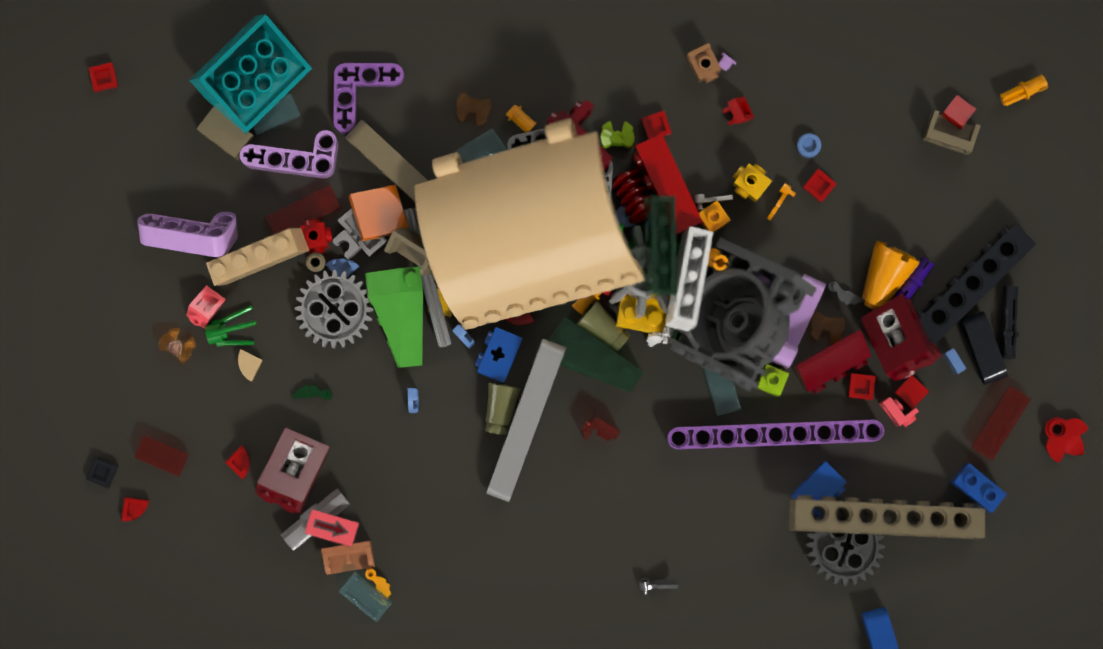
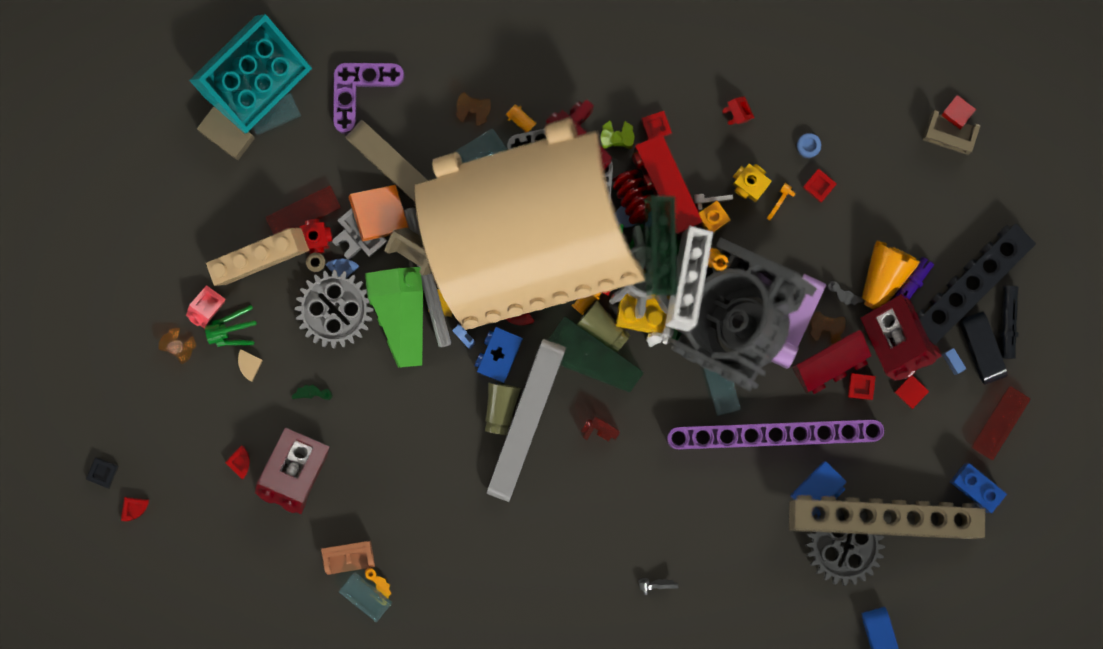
(103, 77): red tile -> none
(161, 456): clear red plate -> none
(189, 236): lavender beam -> none
(288, 157): lavender beam -> none
(331, 528): coral tile -> none
(332, 505): light grey piece -> none
(413, 400): medium blue tile -> none
(701, 73): medium nougat brick -> none
(726, 62): lavender piece -> none
(773, 380): lime brick -> none
(894, 410): coral bracket -> none
(1024, 90): light orange axle -> none
(1068, 438): red plate -> none

